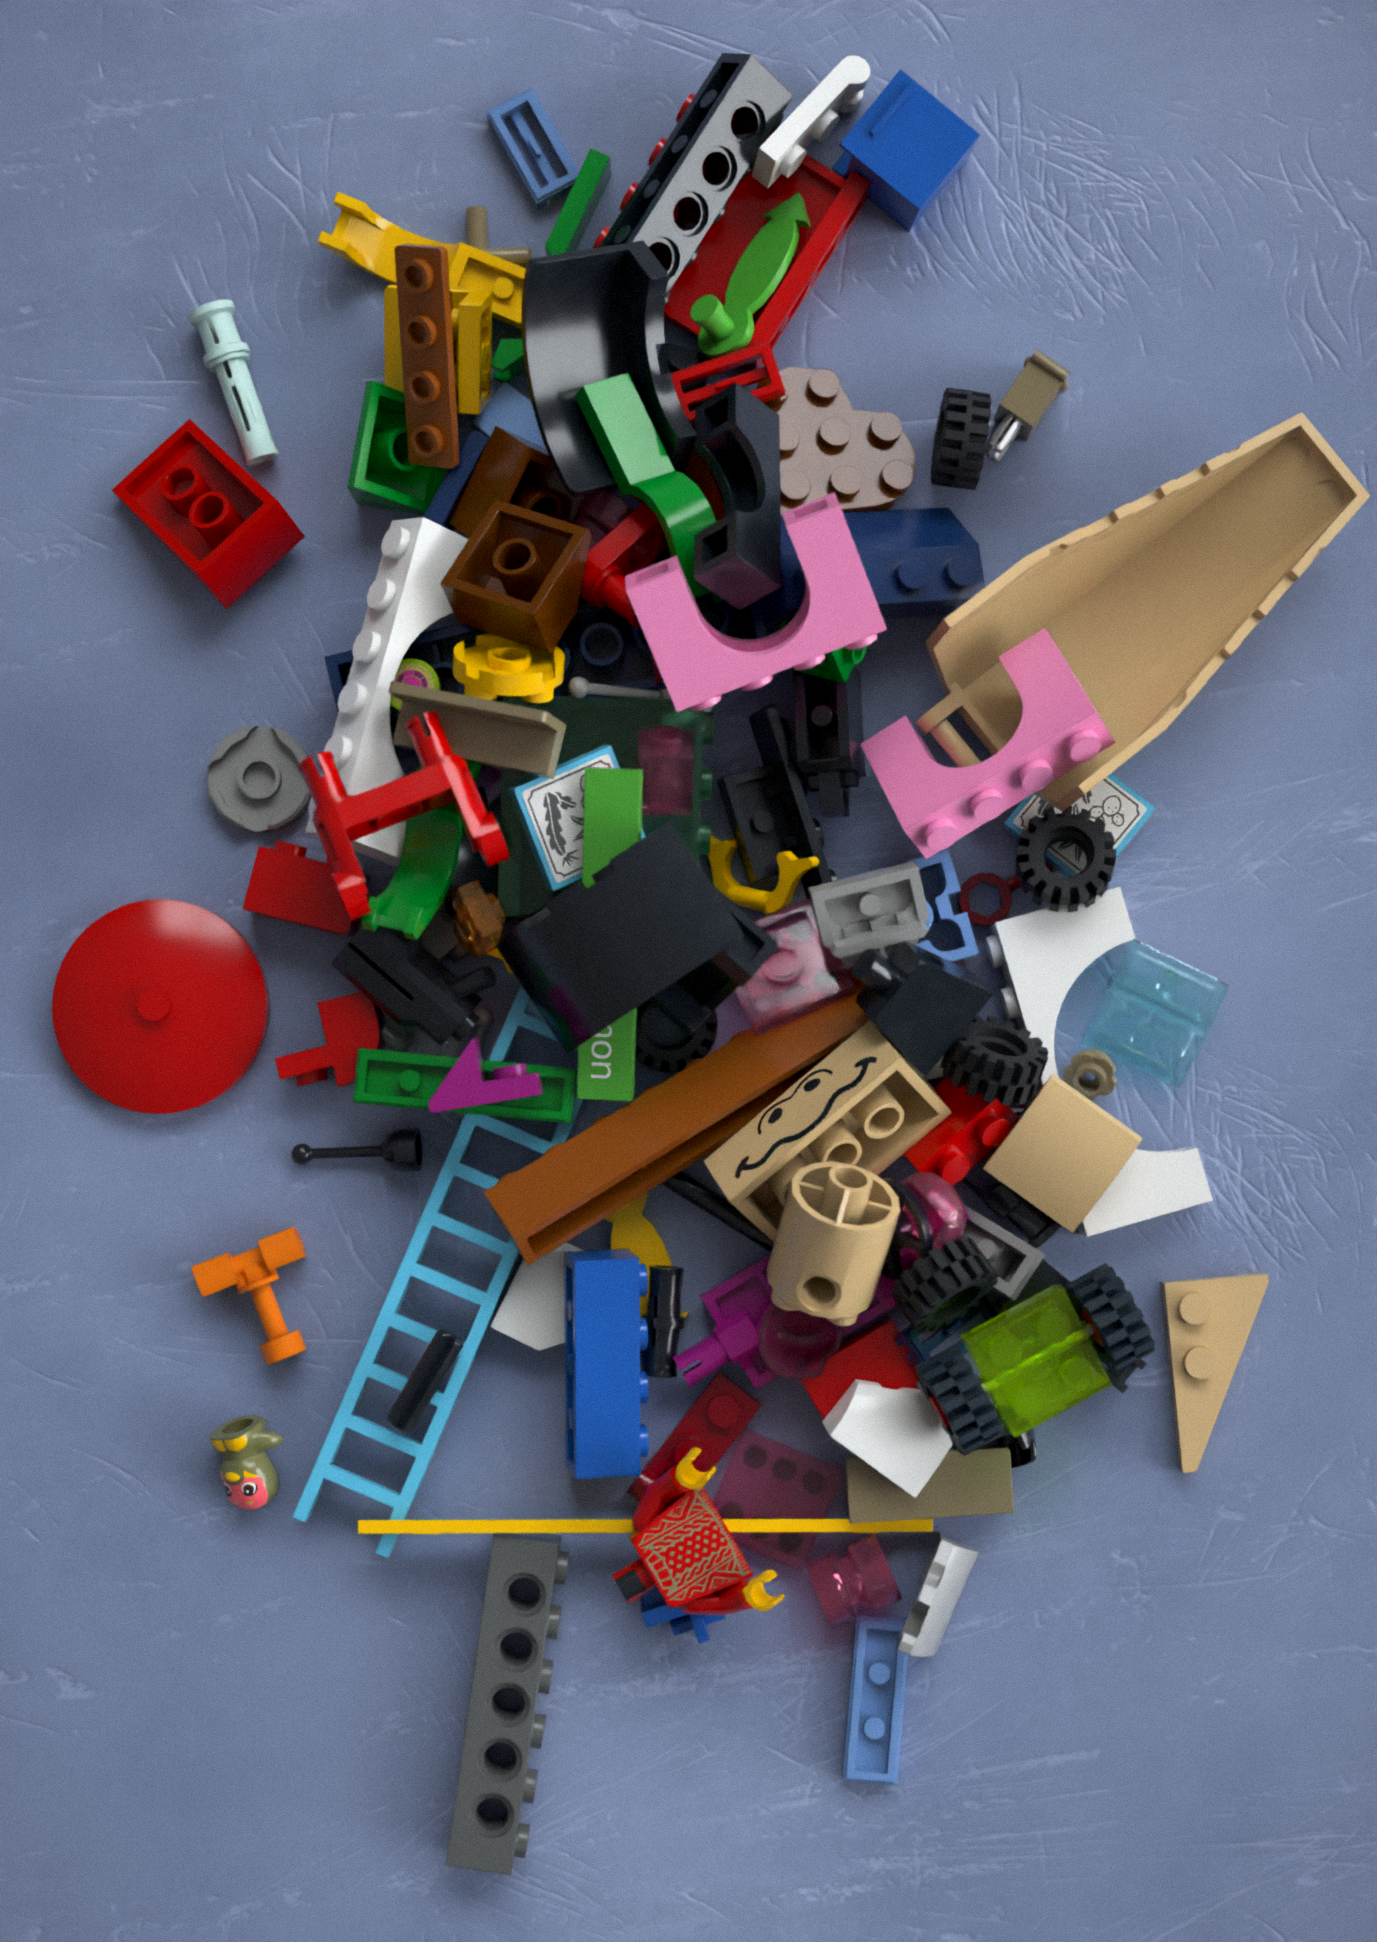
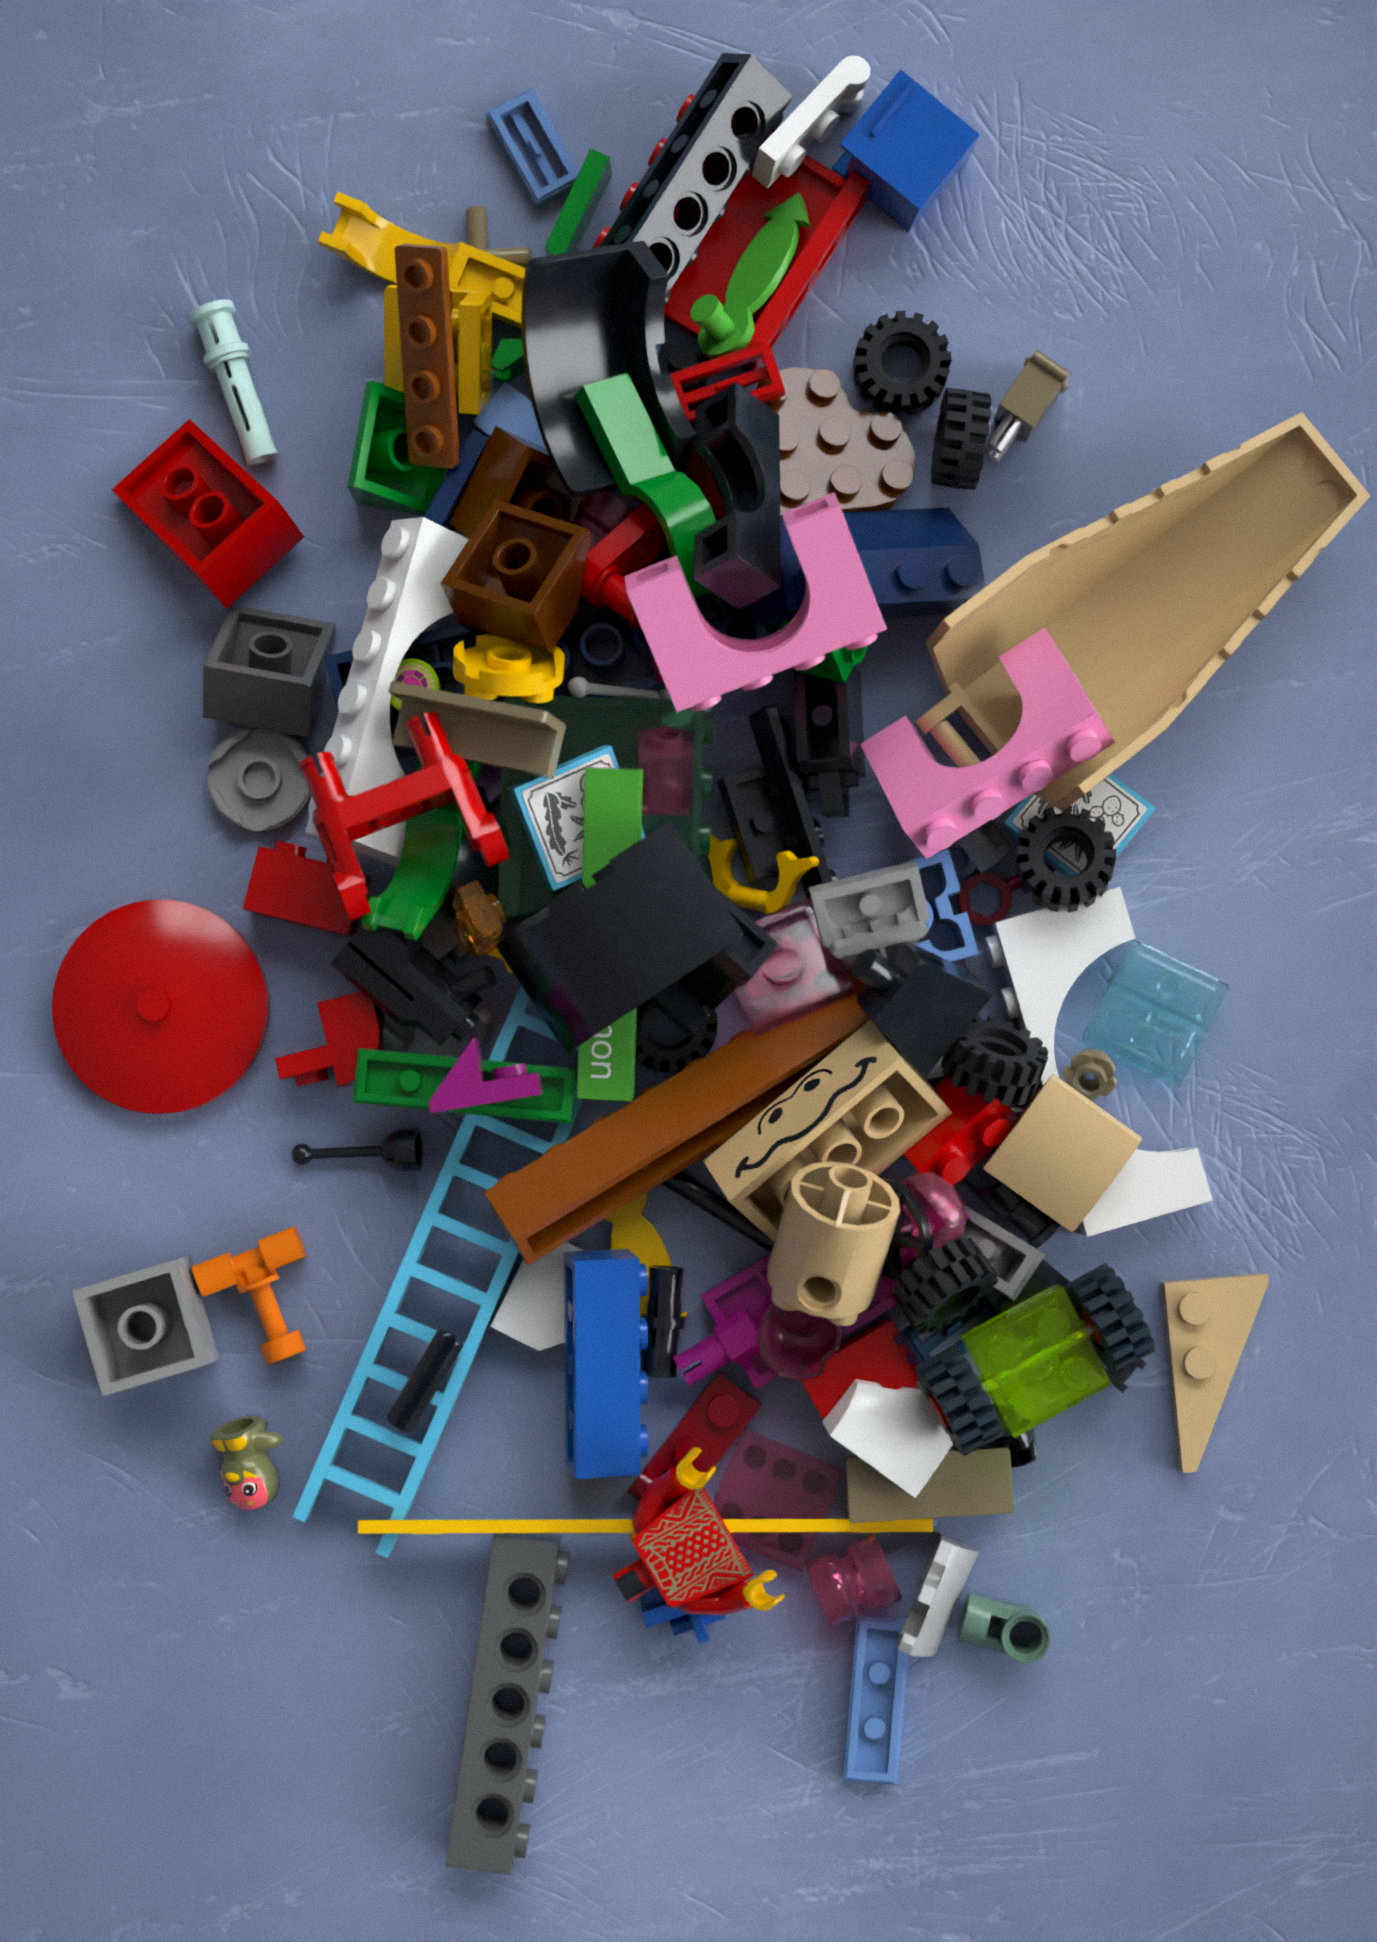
(145, 1325): none -> light grey brick
(267, 670): none -> dark grey slope
(910, 333): none -> black tyre
(976, 1620): none -> sand green piece
(984, 847): none -> dark grey tile

